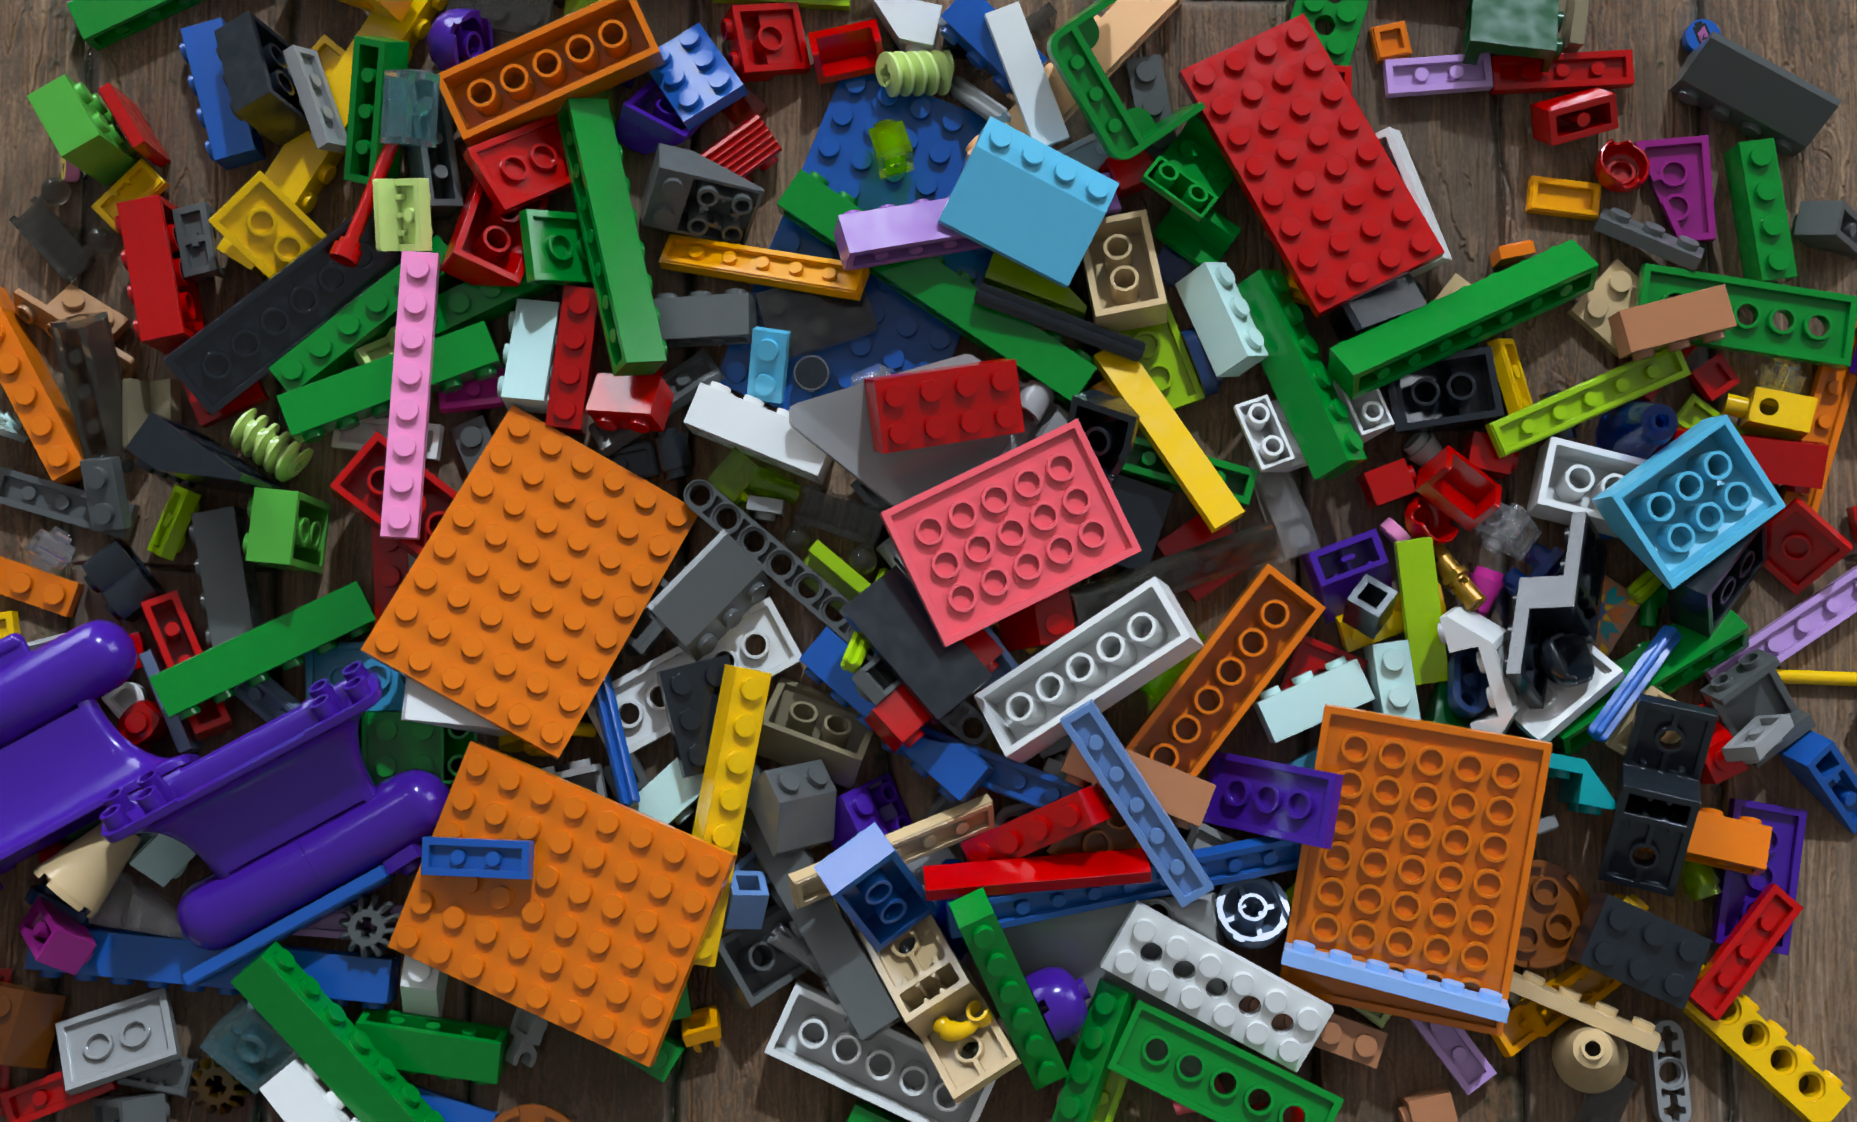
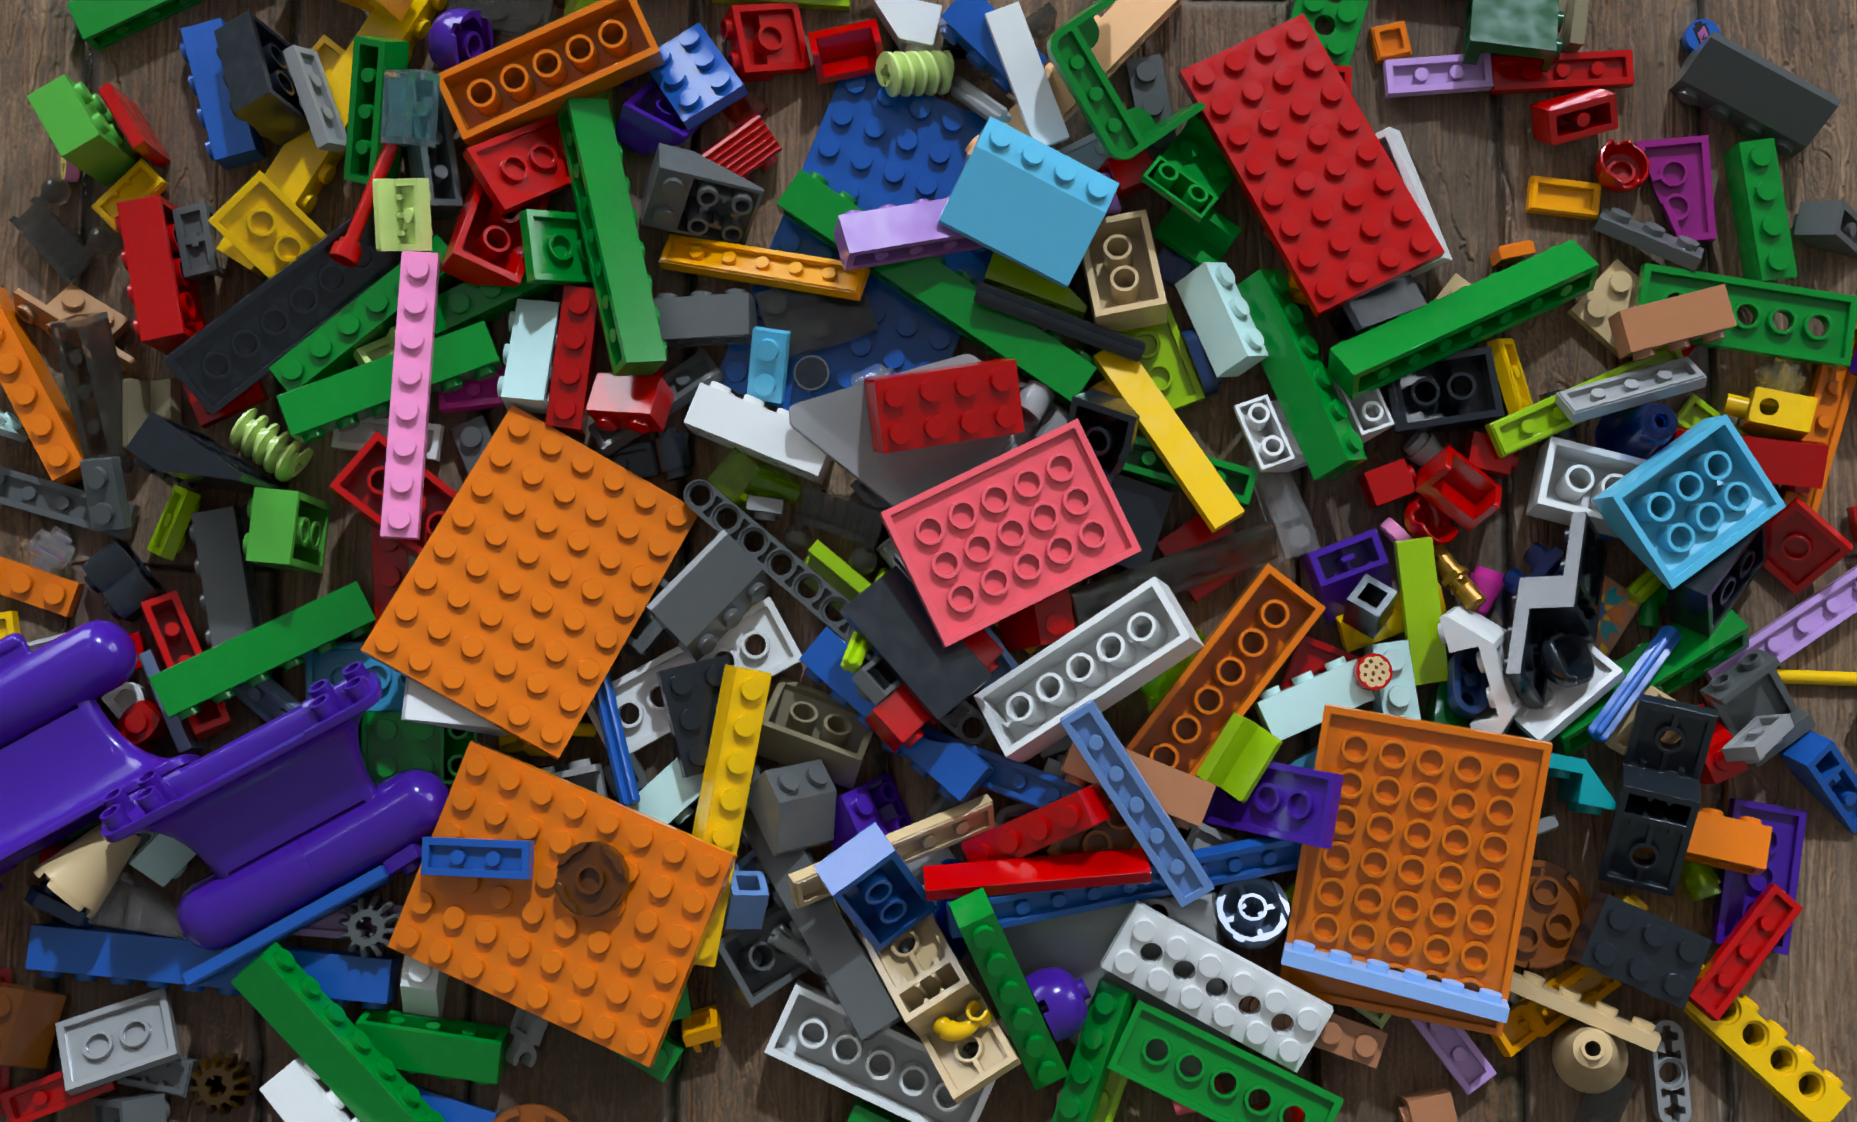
(56, 937): magenta slope -> none
(248, 1046): clear light blue brick -> none
(600, 871): none -> reddish brown tile
(891, 148): clear neon green slope -> none
(1239, 757): none -> lime panel
(1372, 672): none -> tile
(1509, 531): clear brick -> none
(1630, 389): none -> light grey tile
(1713, 378): red plate -> none

